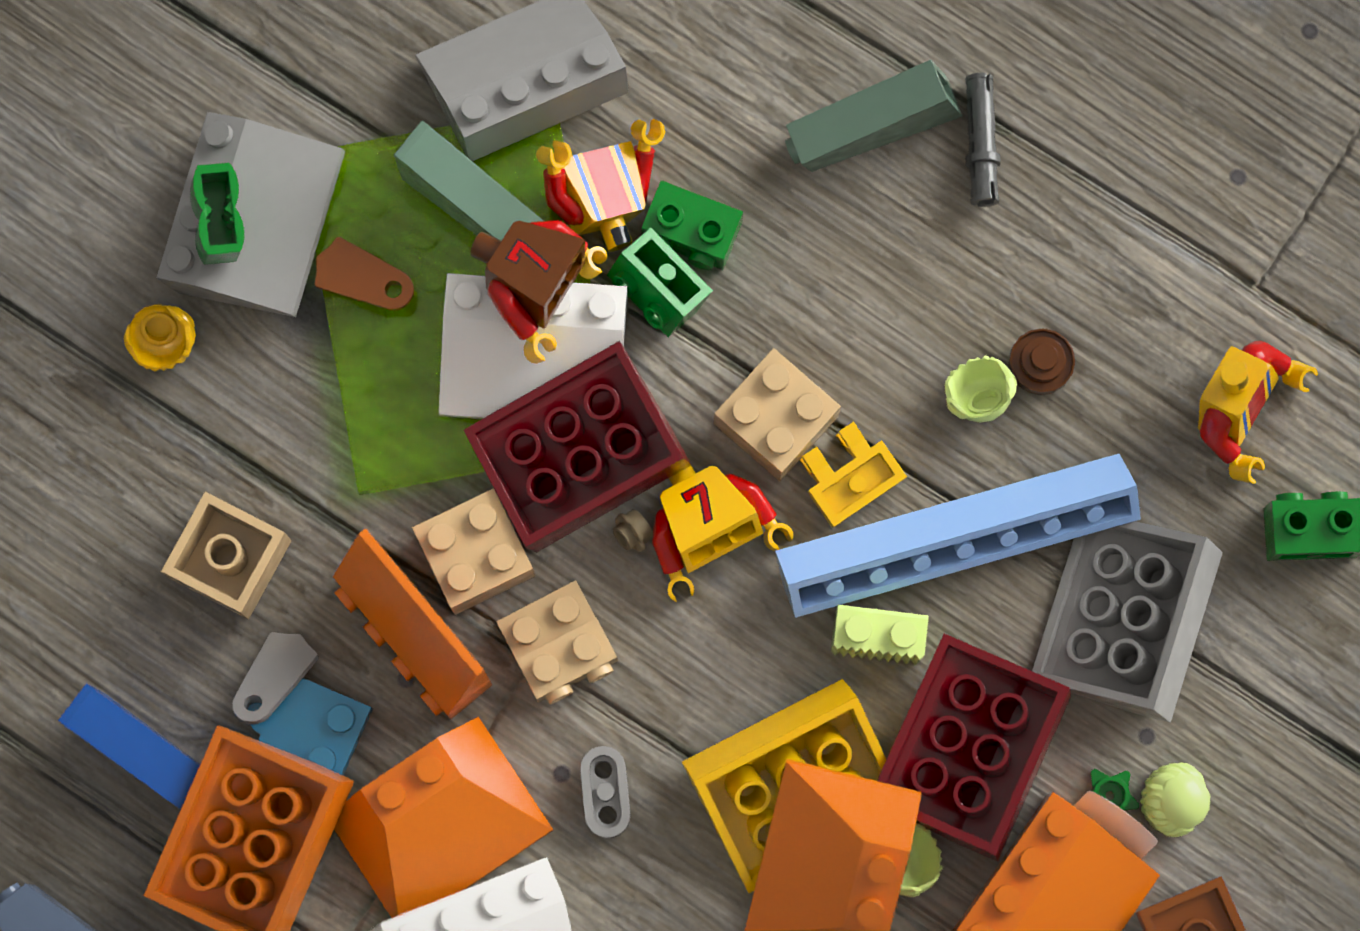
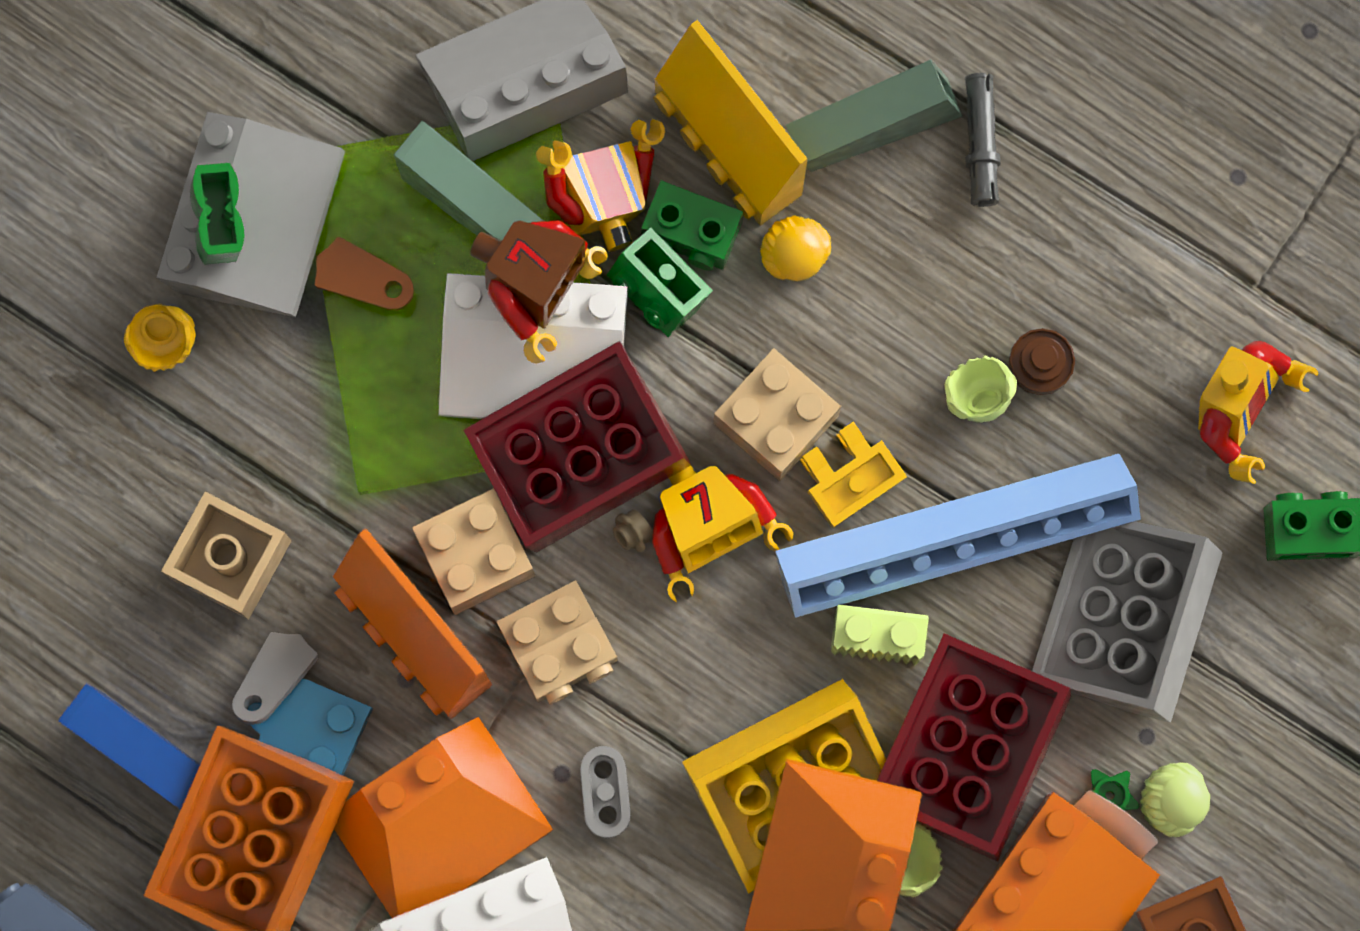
(730, 126): none -> yellow slope
(795, 248): none -> yellow hair

